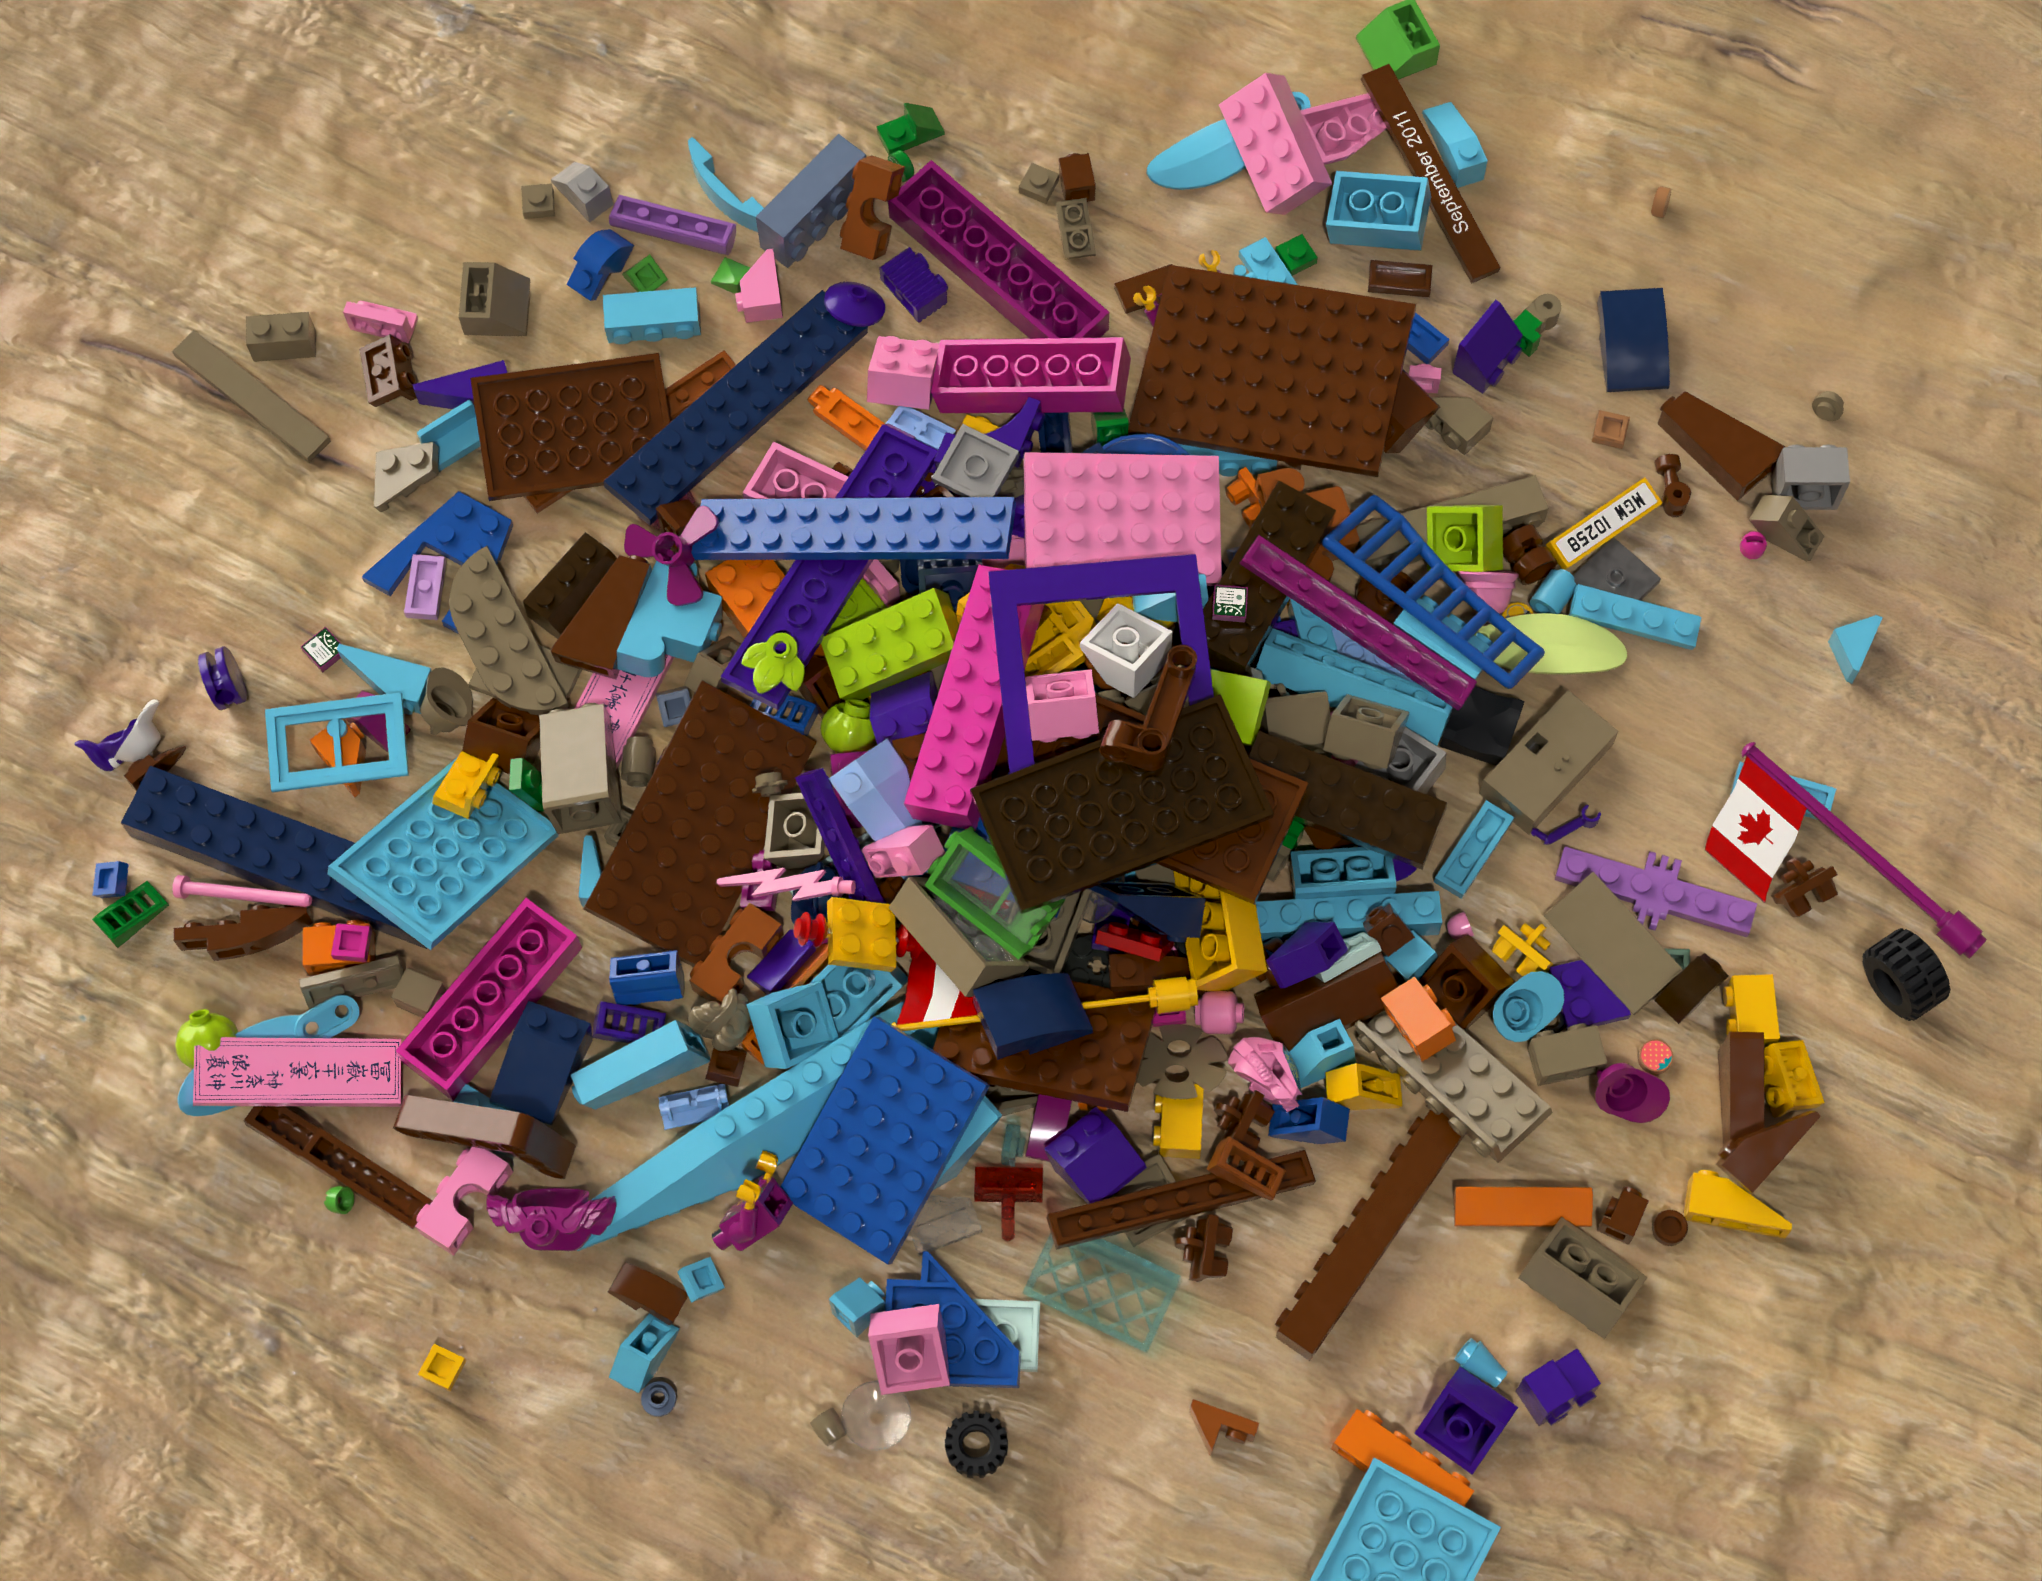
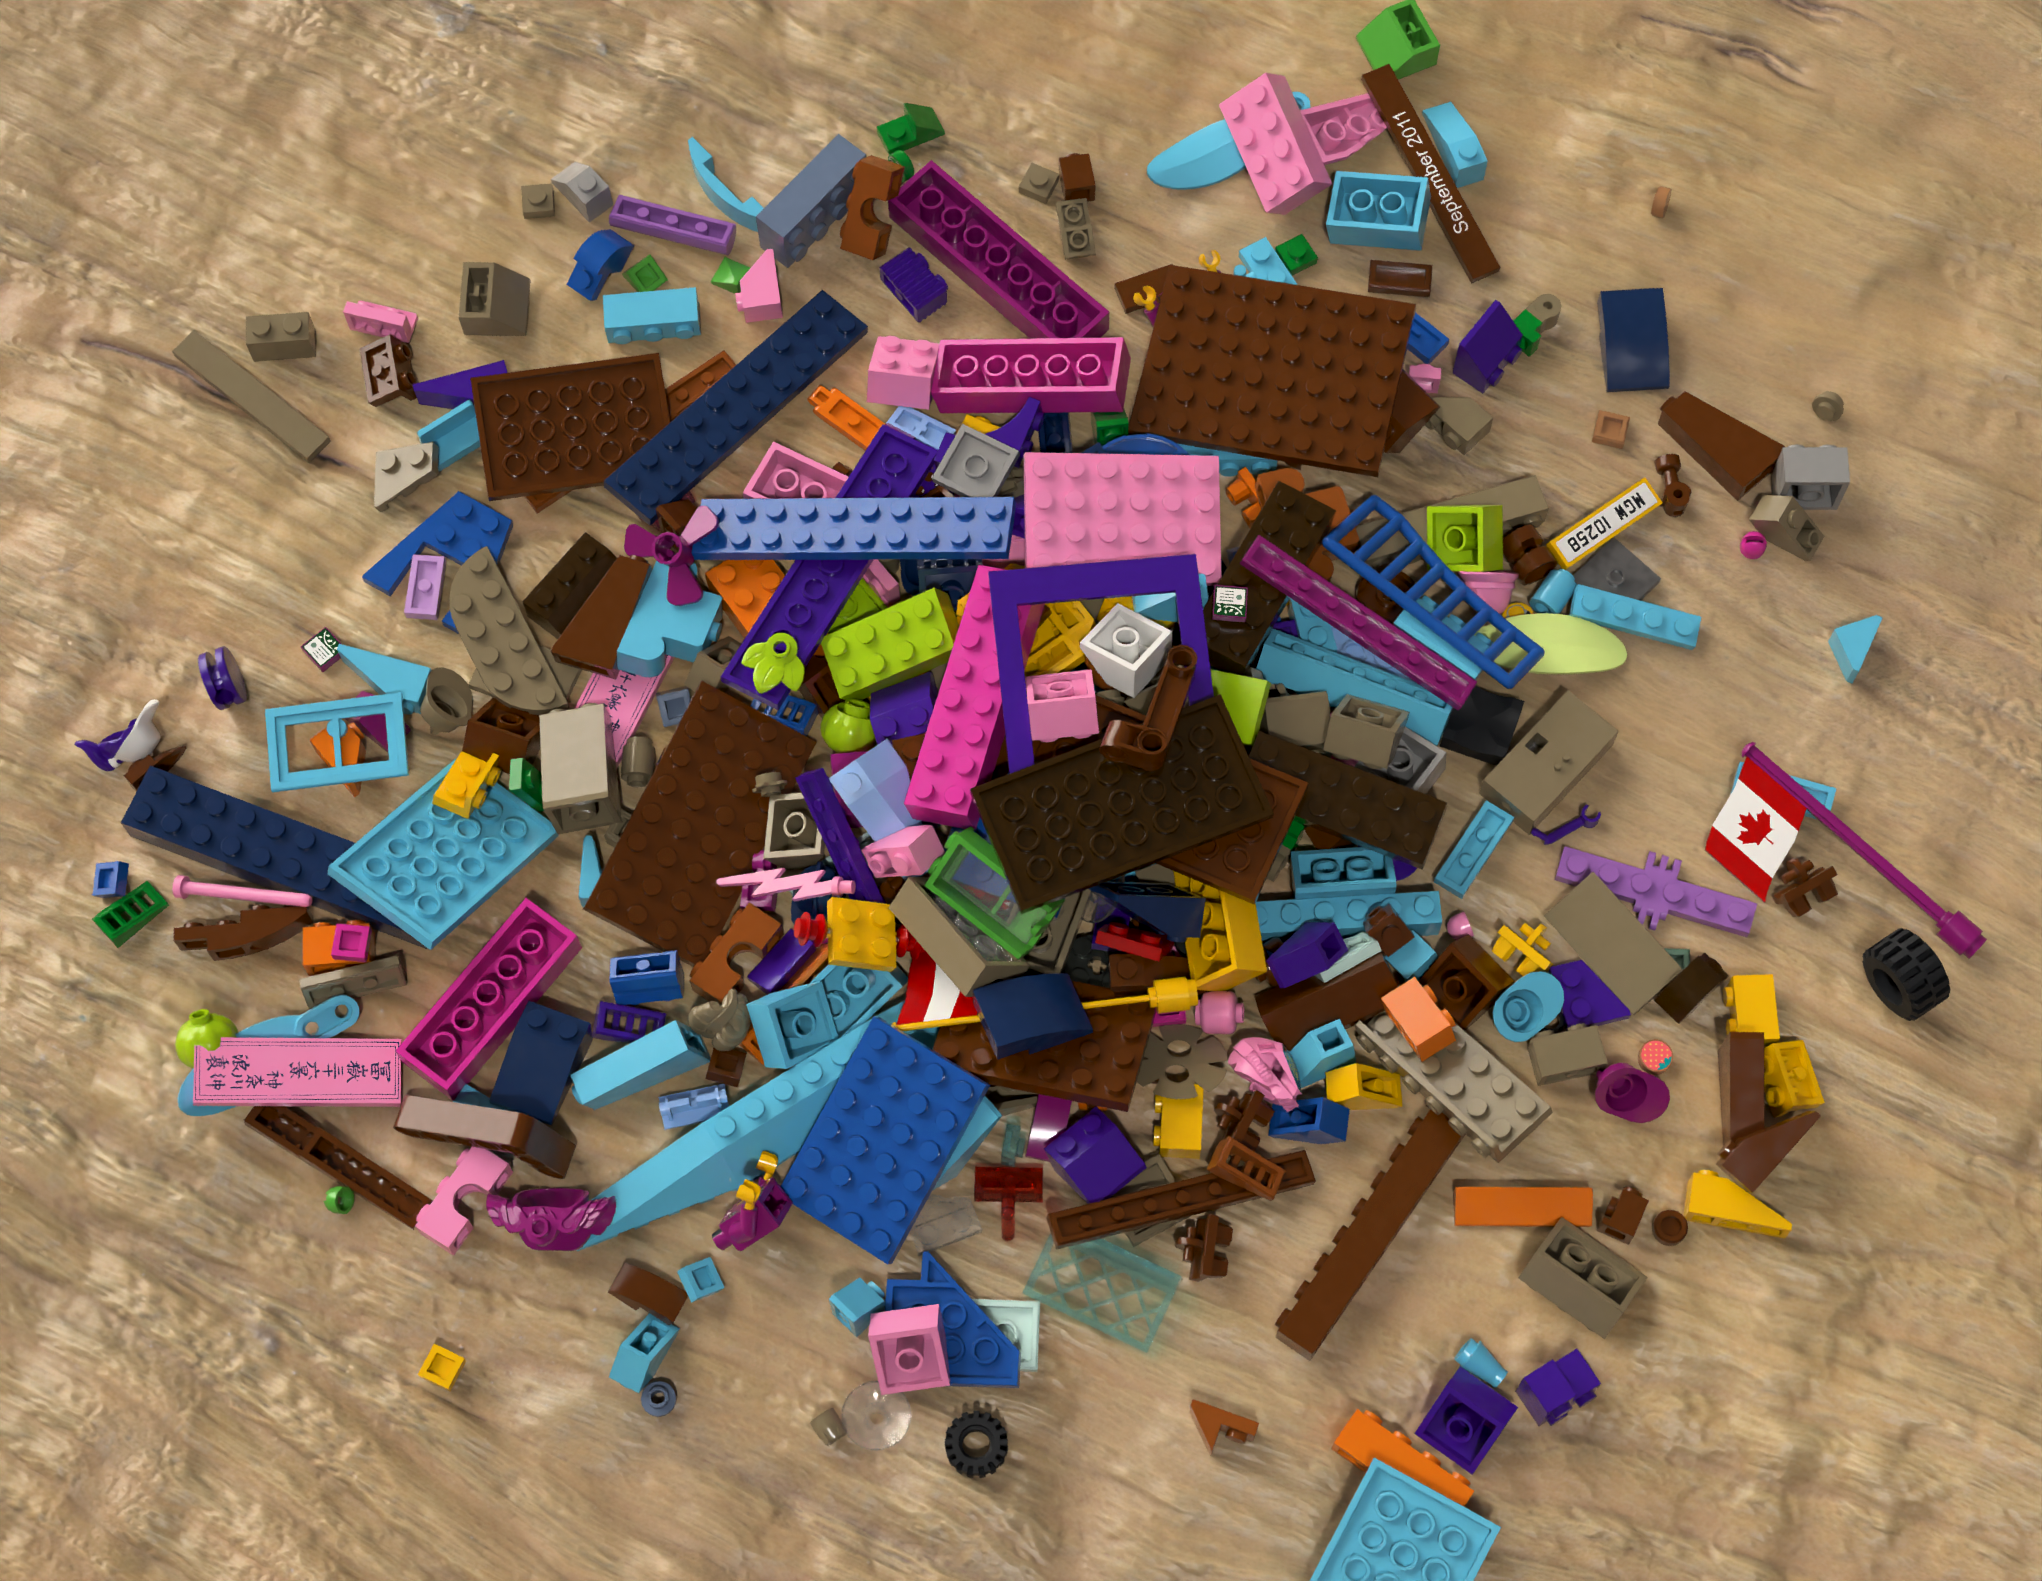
(417, 993): dark tan brick -> none
(854, 304): dark purple dish -> none

